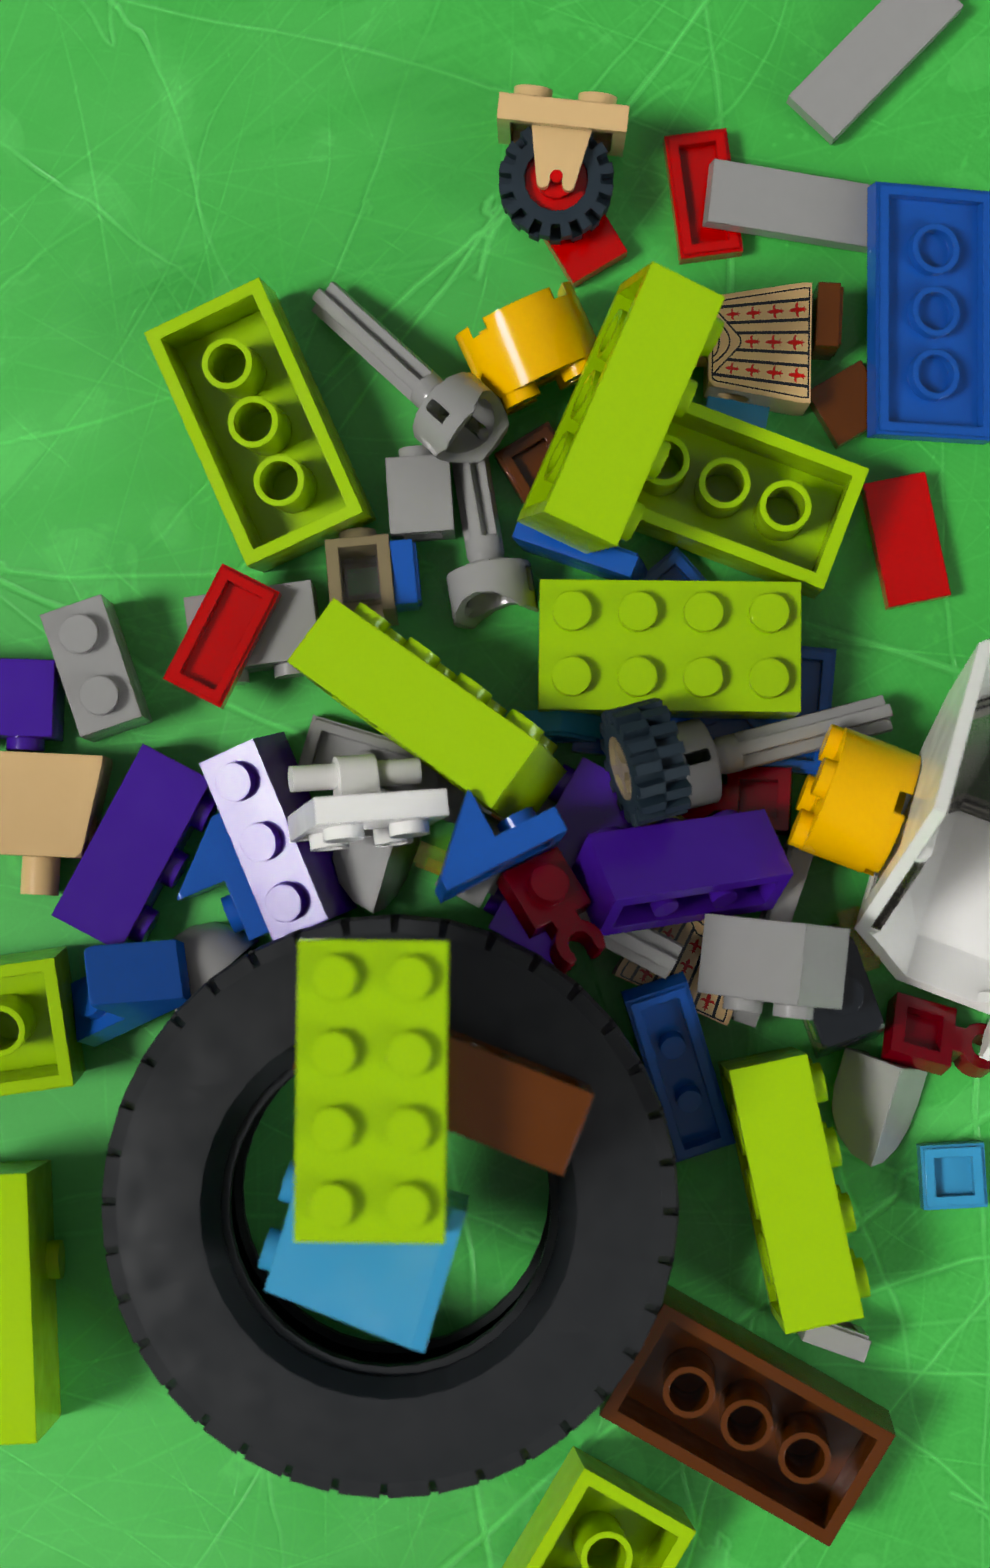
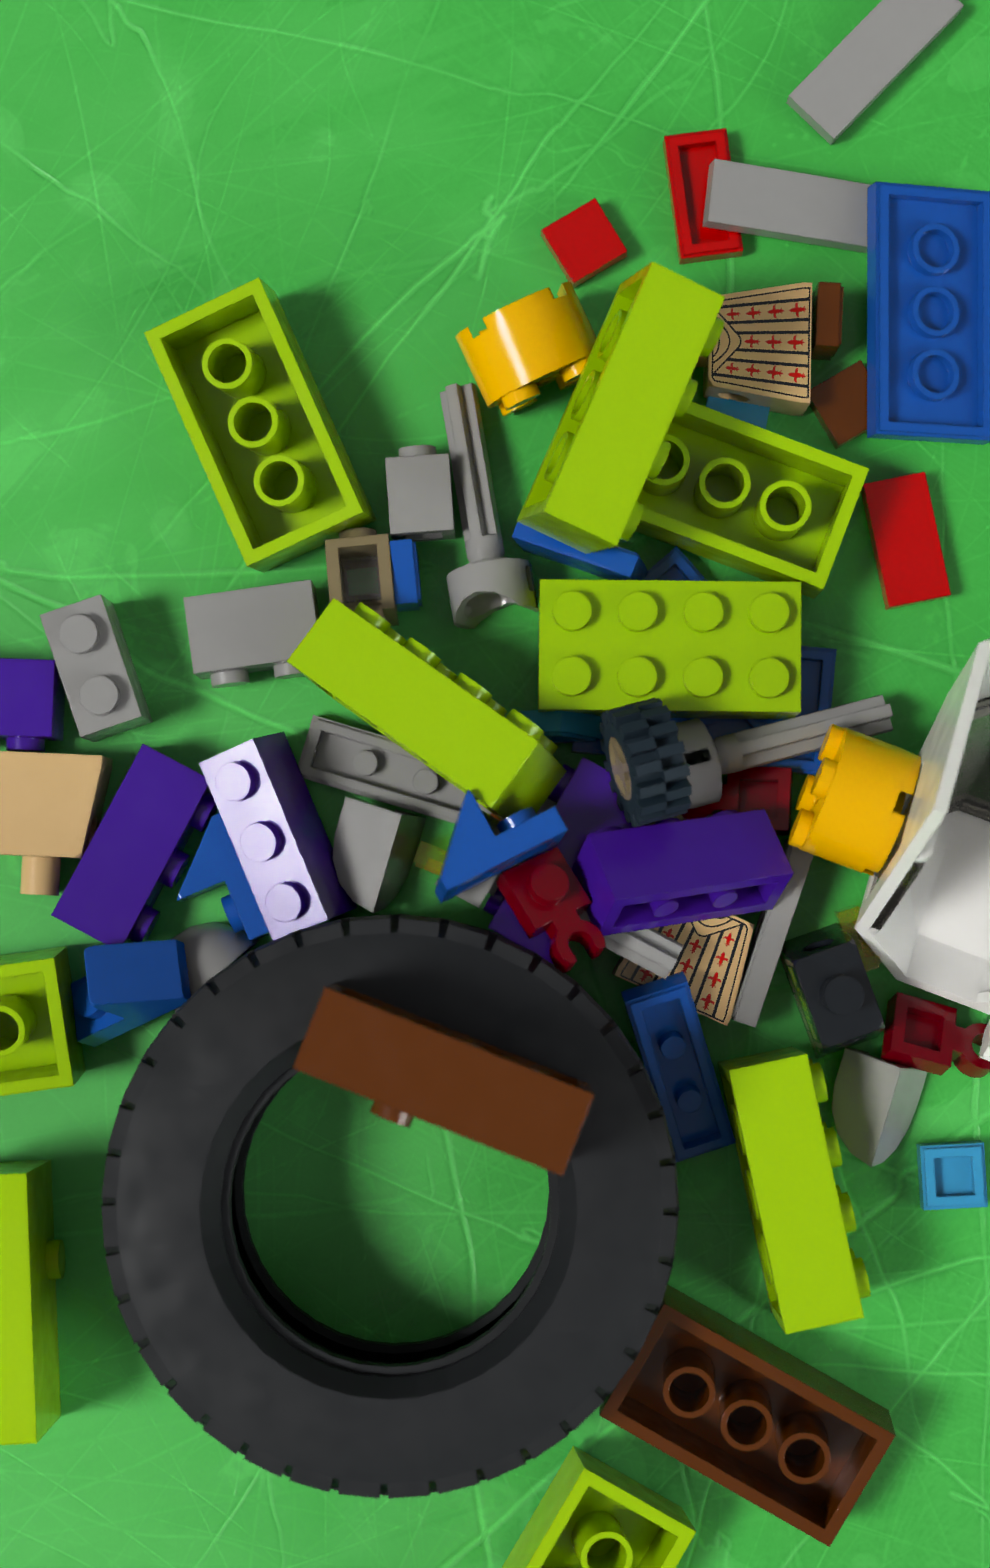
(222, 636): red tile -> none
(359, 806): white plate -> none
(367, 1285): dark azure slope -> none
(372, 1091): lime brick -> none
(442, 404): light grey piece -> none
(523, 459): reddish brown tile -> none
(557, 160): plate -> none
(774, 963): light grey brick -> none
(840, 1338): light grey tile -> none

